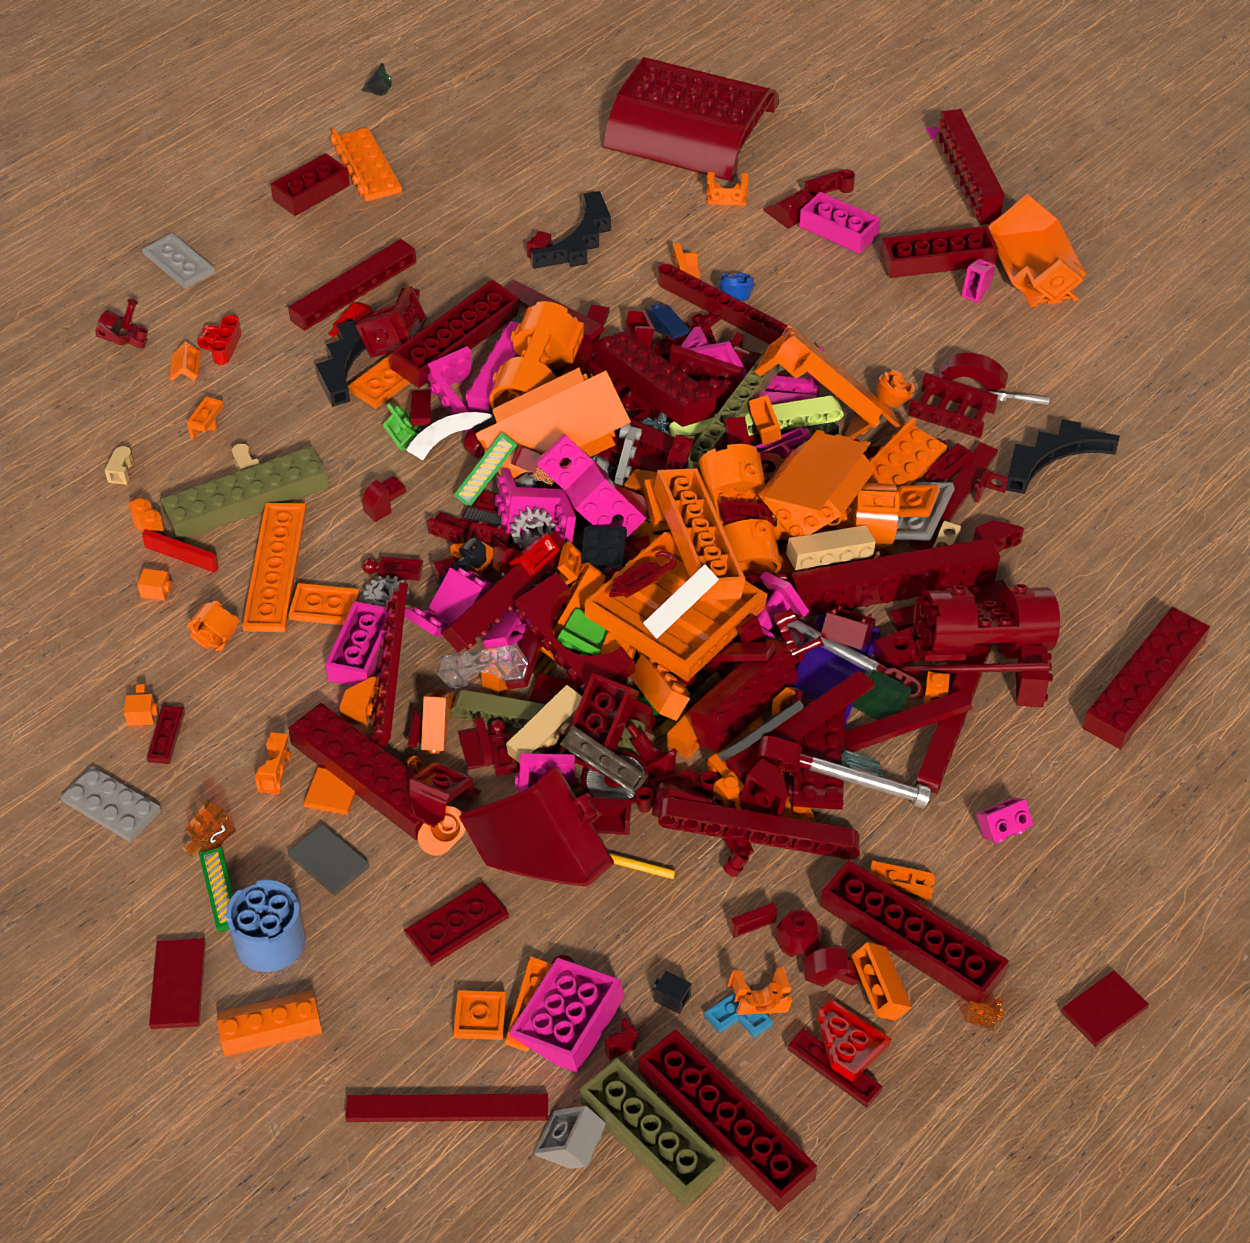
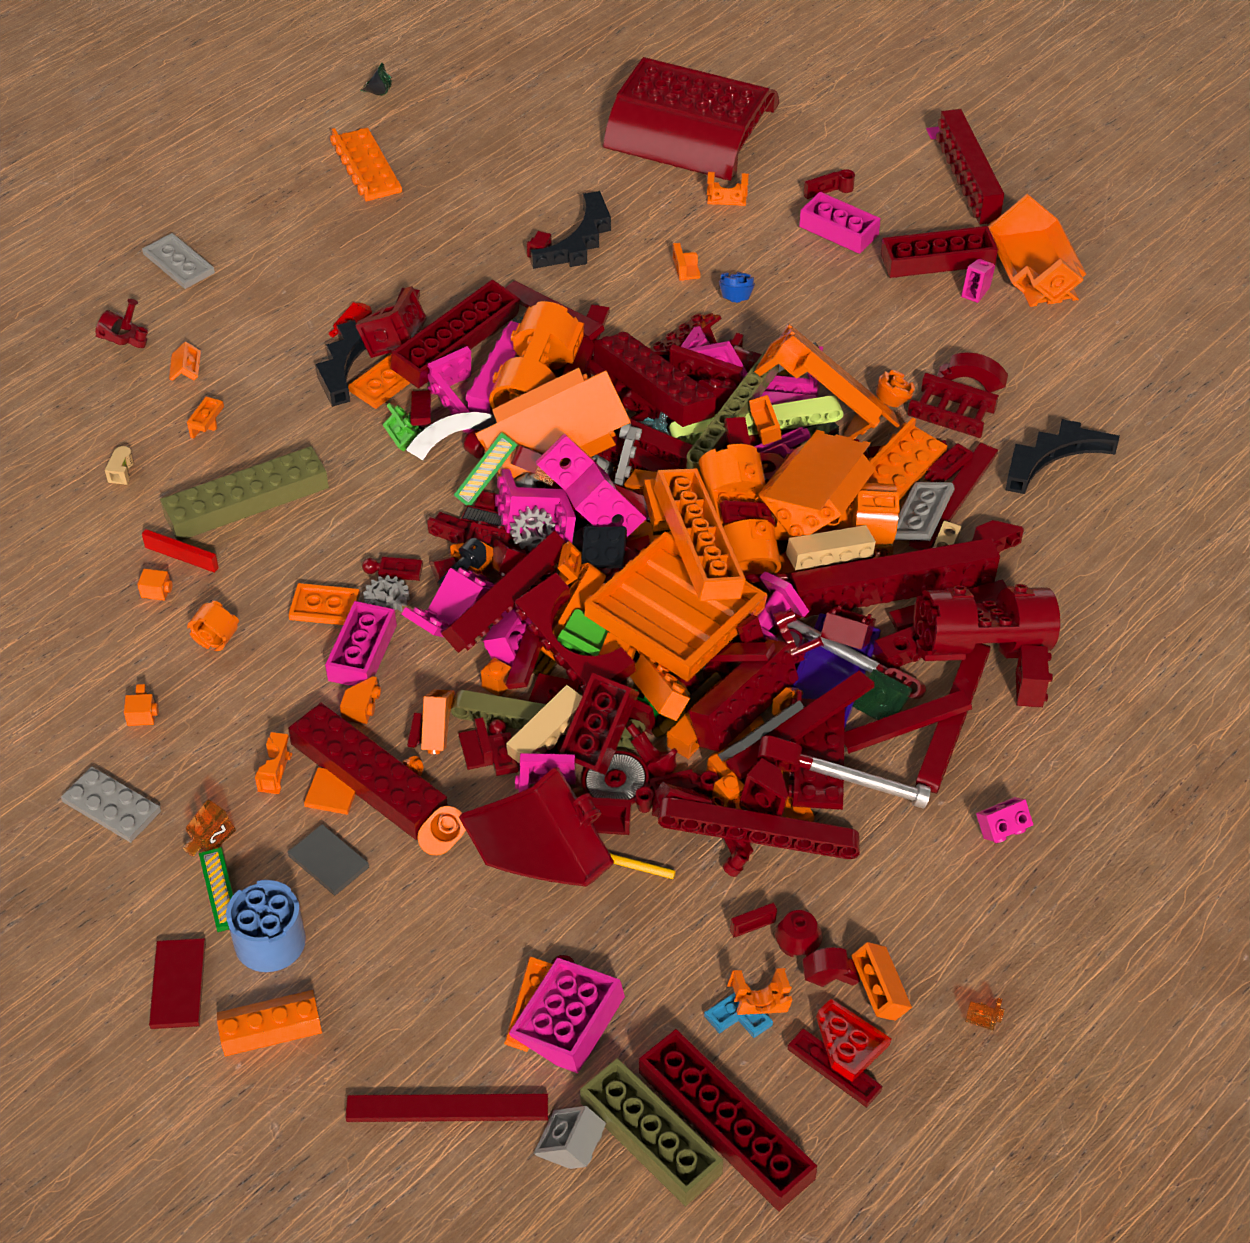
(145, 517): orange brick -> none
(165, 734): dark red tile -> none
(221, 339): red piece -> none
(242, 457): tan leg -> none
(274, 567): orange plate -> none
(310, 184): dark red brick -> none
(352, 284): dark red brick -> none
(379, 495): dark red brick -> none
(389, 665): dark red plate -> none
(434, 788): dark red piece -> none
(456, 924): dark red tile -> none
(480, 1015): orange plate -> none
(503, 661): clear arch -> none
(536, 554): red panel -> none
(603, 760): dark brown tile -> none
(623, 1042): dark red bracket -> none
(639, 326): dark red panel -> none
(641, 576): dark red plate -> none
(666, 320): dark blue slope -> none
(672, 992): black brick -> none
(679, 452): dark red bracket -> none
(680, 601): white sticker -> none
(720, 303): dark red beam -> none
(788, 209): dark red slope -> none
(861, 763): clear light blue tile -> none
(905, 879): orange plate -> none
(914, 933): dark red brick -> none
(917, 500): orange plate -> none
(936, 686): orange brick -> none
(978, 668): dark red piece -> none
(986, 482): dark red bracket -> none
(1023, 397): light grey piece -> none
(1104, 1008): dark red tile -> none
(1146, 678): dark red brick -> none

